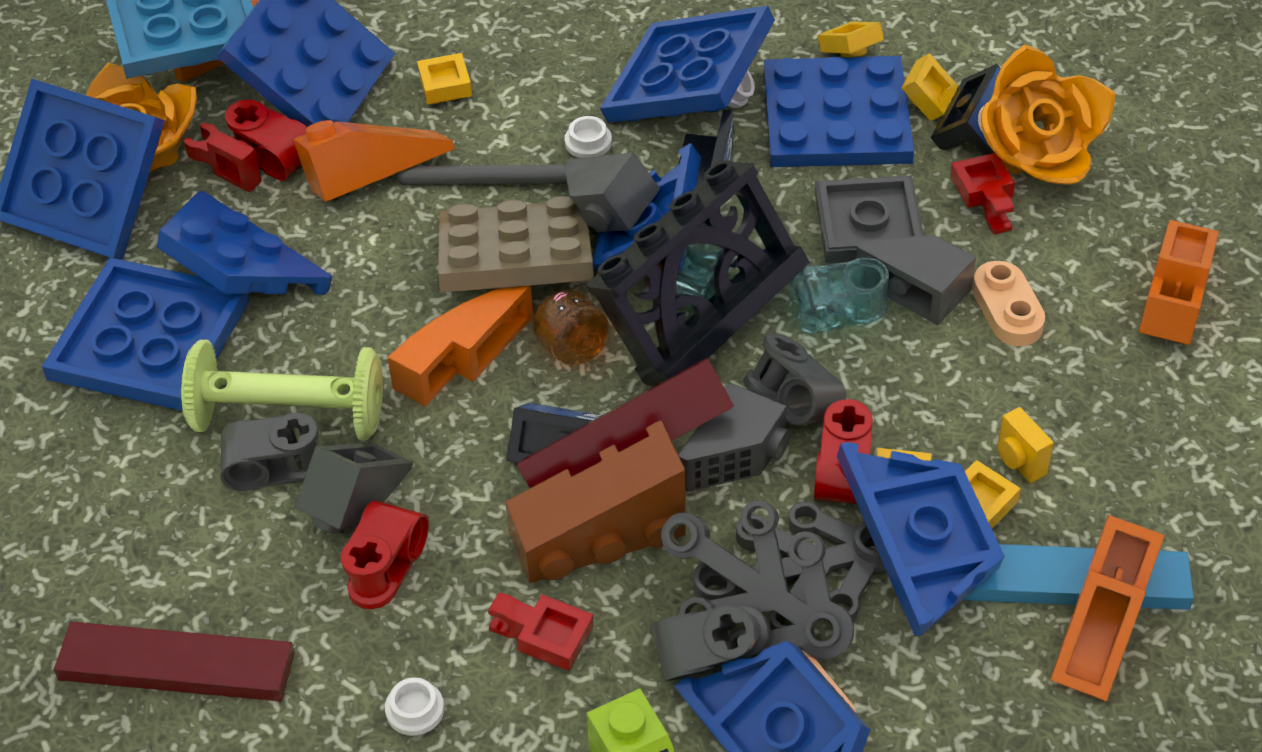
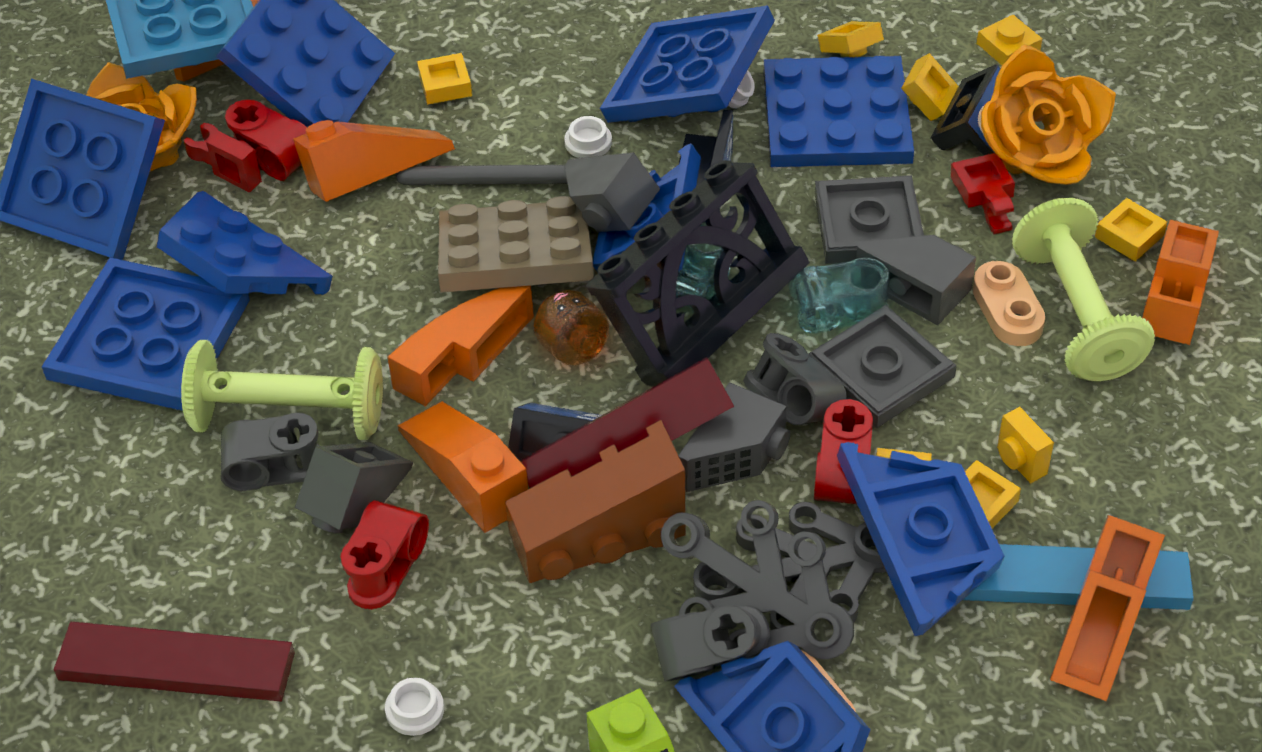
(467, 461): none -> orange slope
(546, 632): red plate -> none
(885, 364): none -> dark grey plate
(1006, 37): none -> yellow plate
(1107, 343): none -> yellowish green hose
(1131, 229): none -> yellow plate

